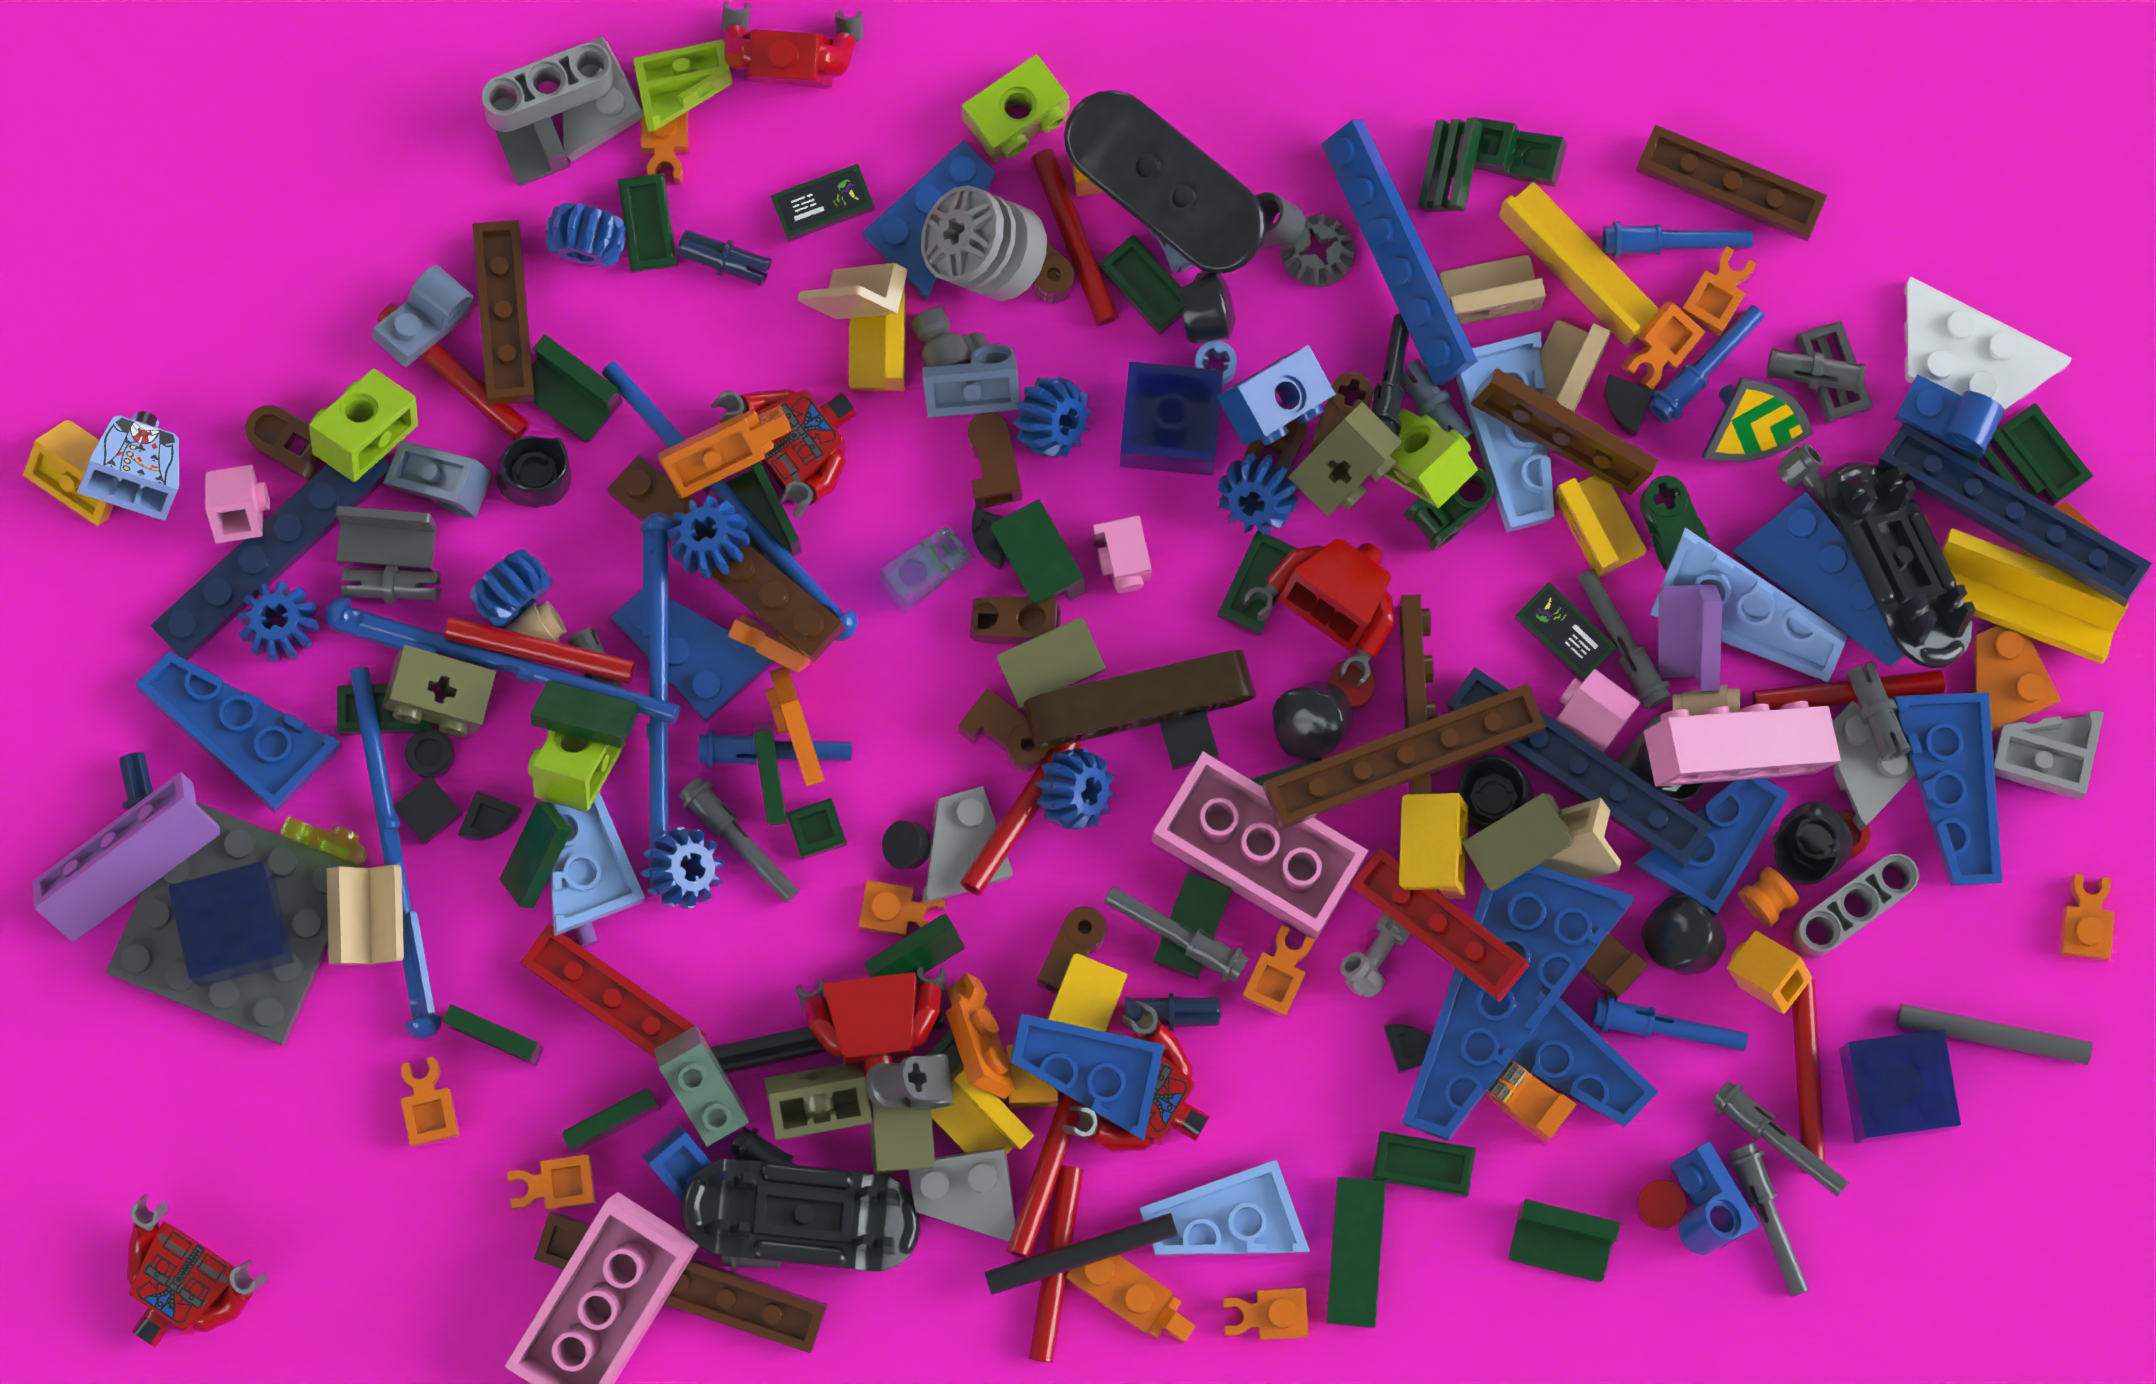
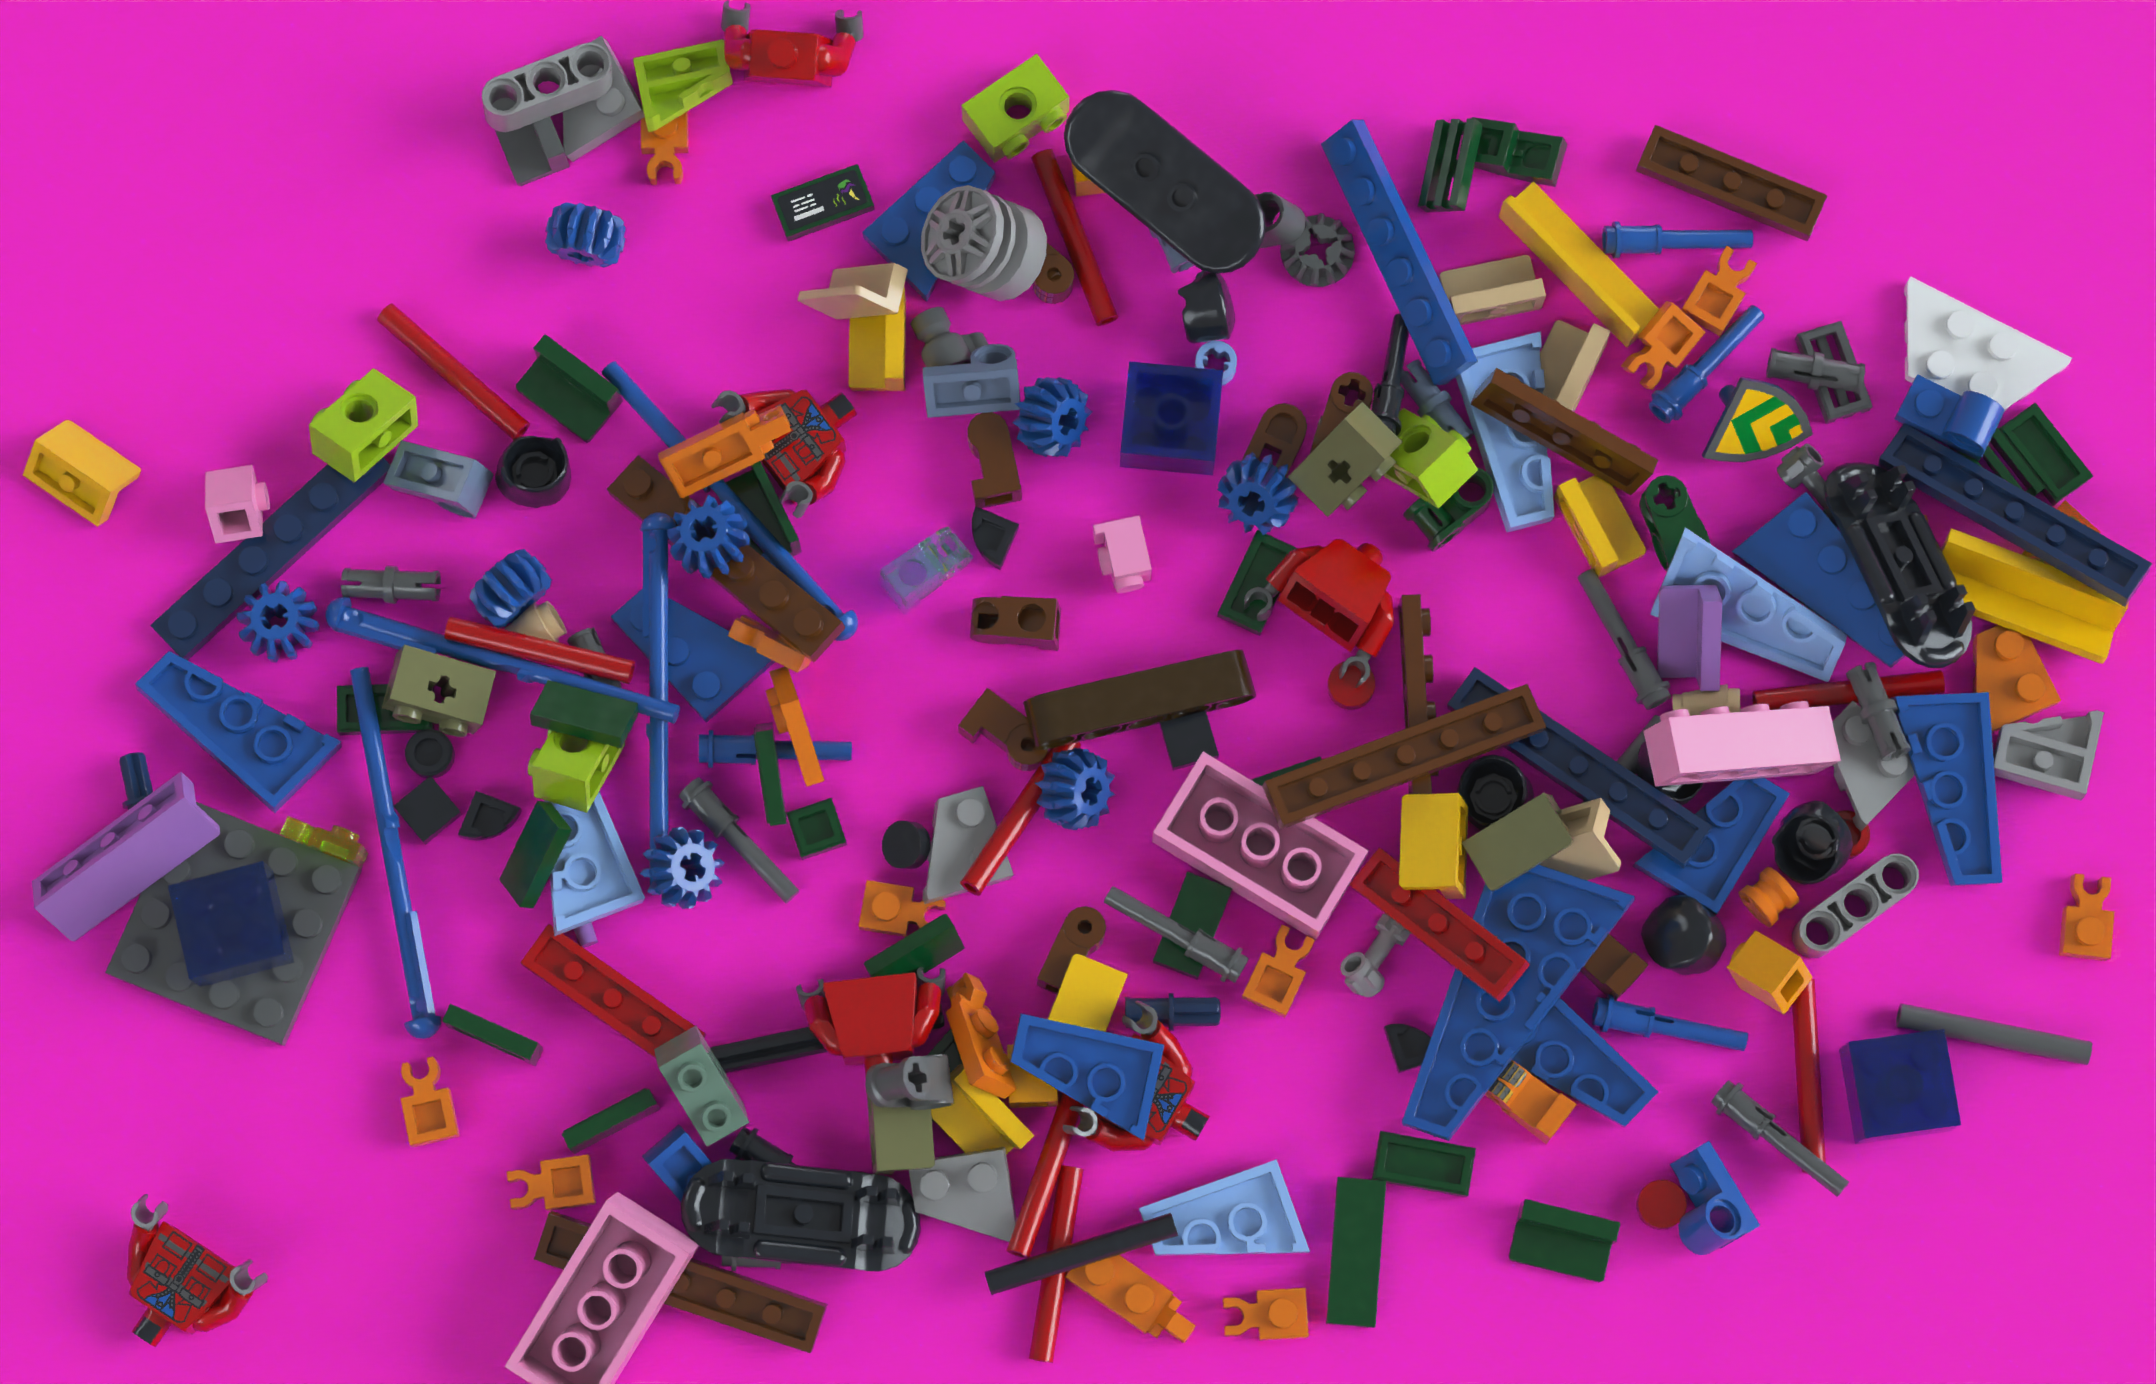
(134, 466): light blue torso -> none
(272, 433): reddish brown plate -> none
(365, 915): tan panel -> none
(386, 538): dark grey panel -> none
(431, 312): sand blue plate -> none
(503, 312): reddish brown plate -> none
(647, 223): dark green tile -> none
(724, 257): dark blue axle -> none
(817, 1100): olive brick -> none
(1038, 554): dark green panel -> none
(1051, 661): olive panel -> none
(1144, 284): dark green tile -> none
(1253, 404): brick -> none
(1312, 719): black hair -> none
(1565, 632): tile -> none
(1596, 709): bright pink brick -> none
(1626, 403): black tile -> none
(1760, 1193): dark grey pin -> none

